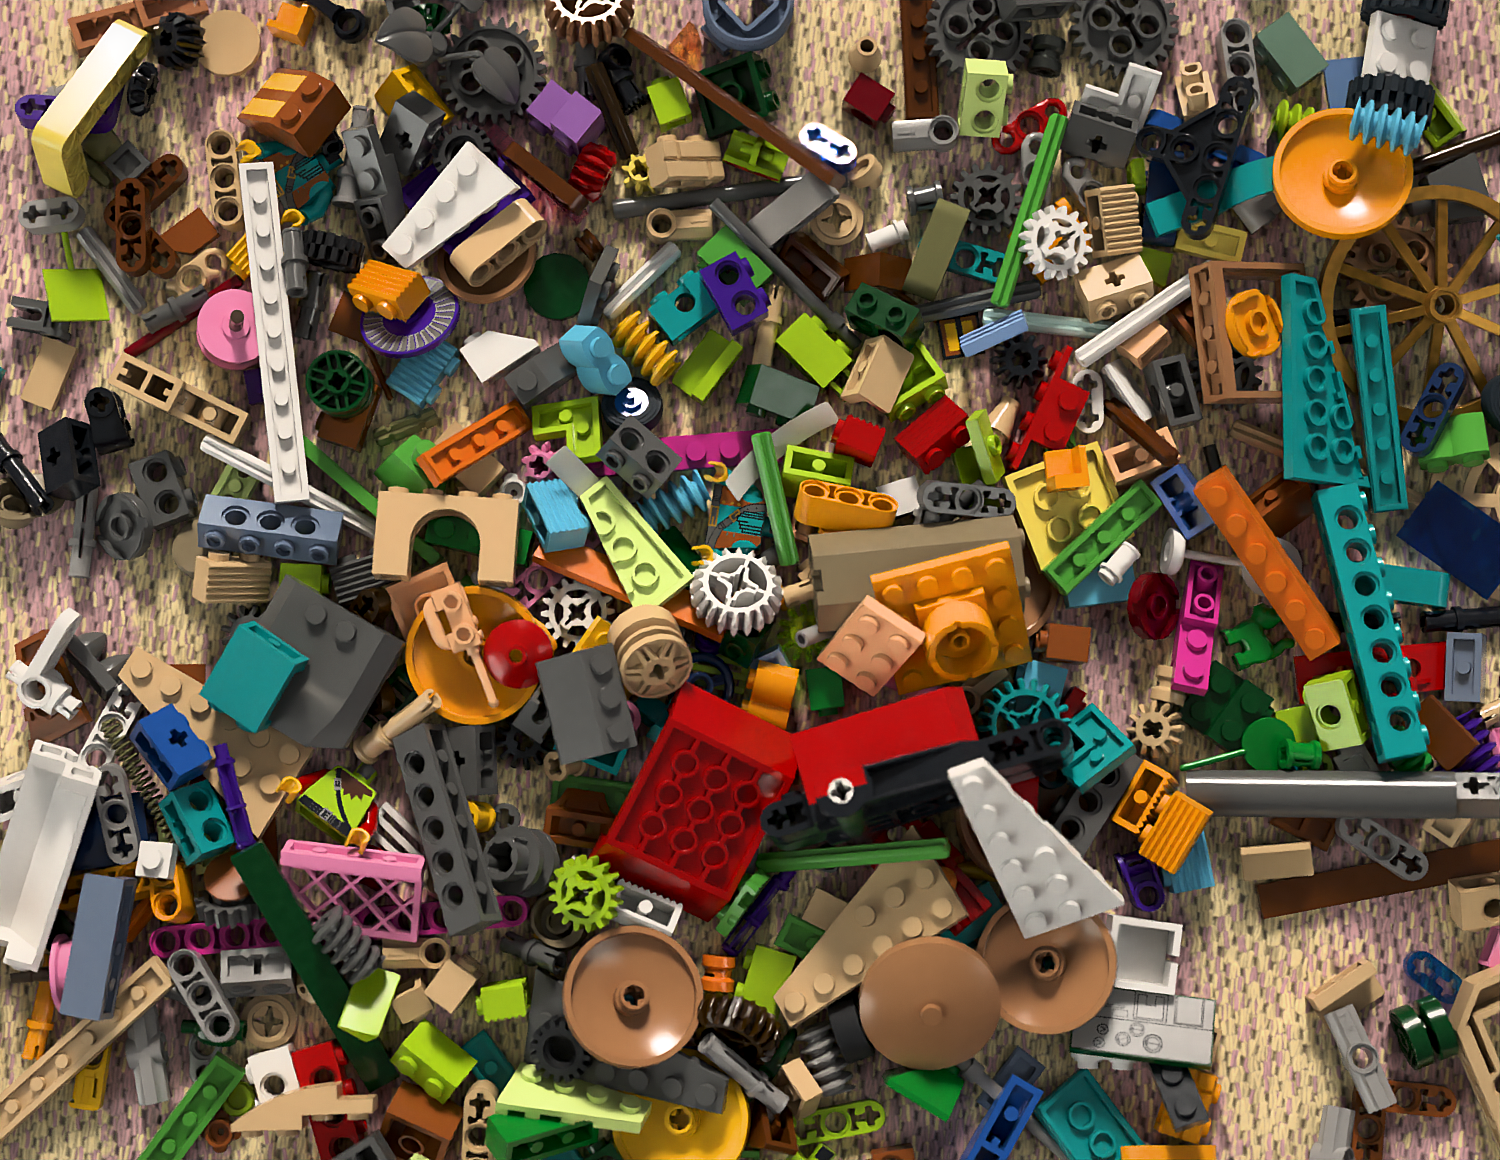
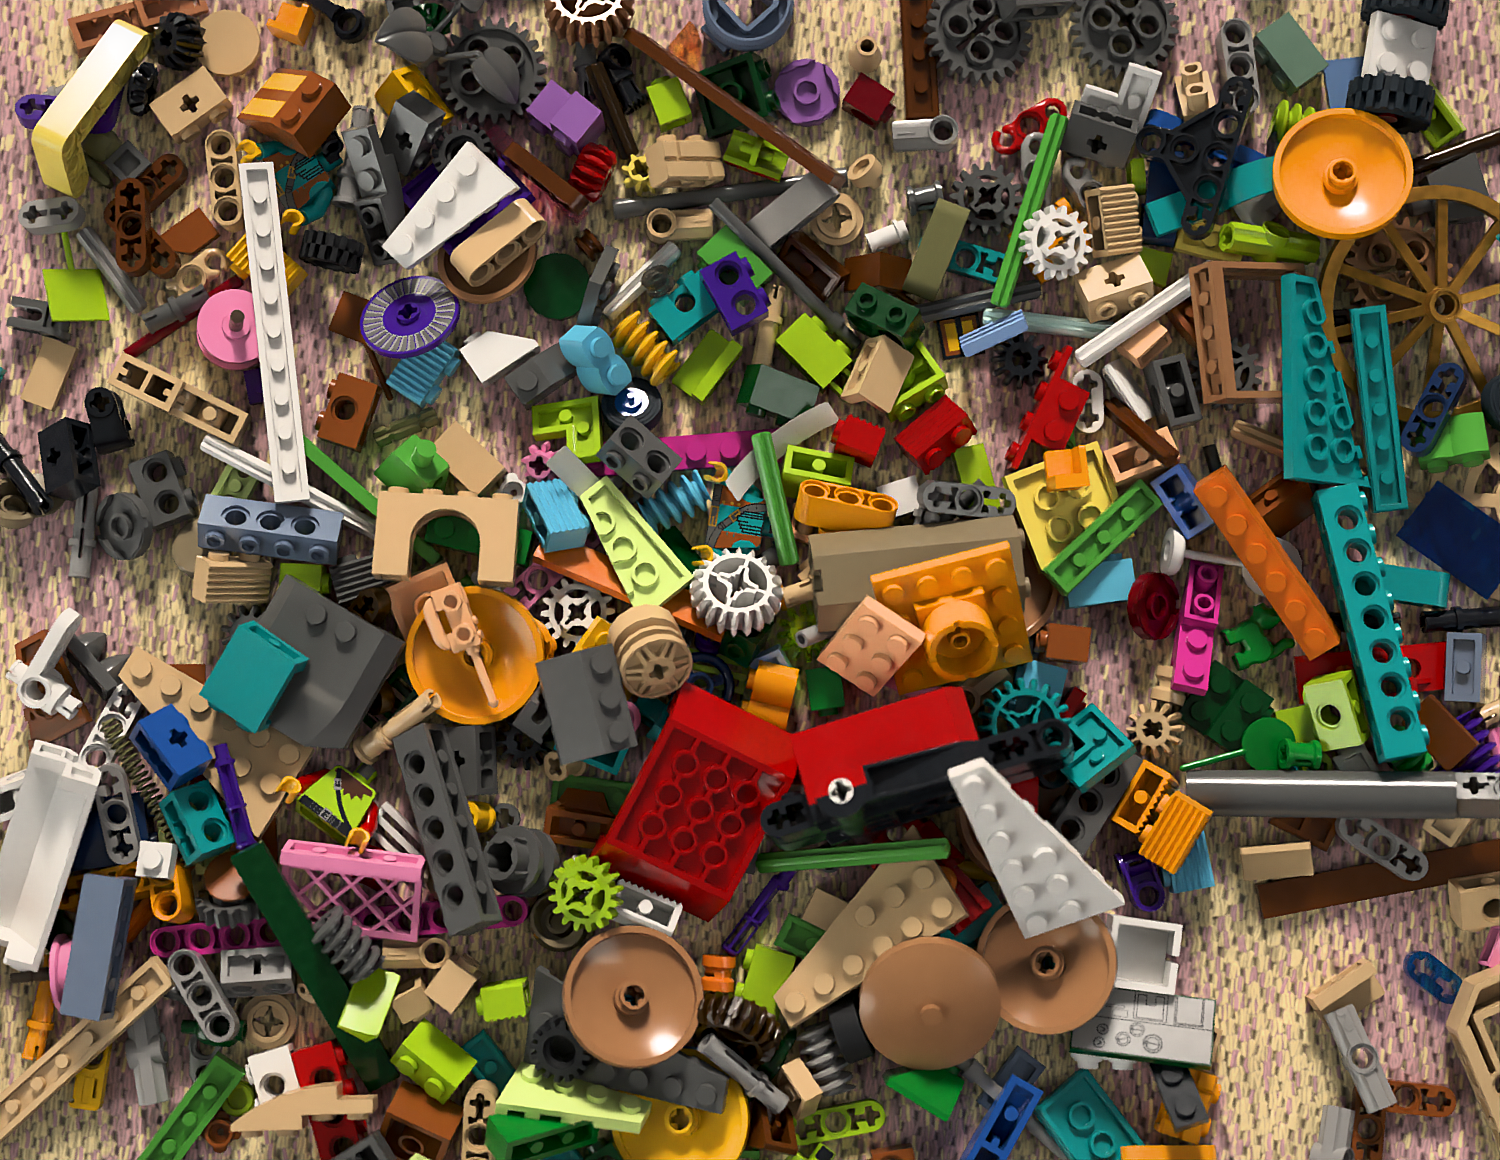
(174, 110): none -> tan brick
(294, 262): dark grey pin -> none
(311, 306): dark grey pin -> none
(325, 375): dark green wheel -> none
(388, 290): light orange brick -> none
(474, 443): orange tile -> none
(522, 636): red dish -> none
(533, 952): dark grey pin -> none
(657, 281): none -> clear smoke bush
(749, 889): bright green wing -> none
(807, 92): none -> medium lavender tile
(830, 146): beam -> none
(980, 98): yellowish green brick -> none
(986, 446): lime plate -> none
(1003, 418): tan cone -> none
(1046, 55): pearl dark grey wheel -> none
(1118, 564): white pin -> none
(1253, 324): light orange tile -> none
(1269, 243): none -> lime piece
(1386, 127): medium azure piece -> none
(1424, 1032): dark green wheel -> none

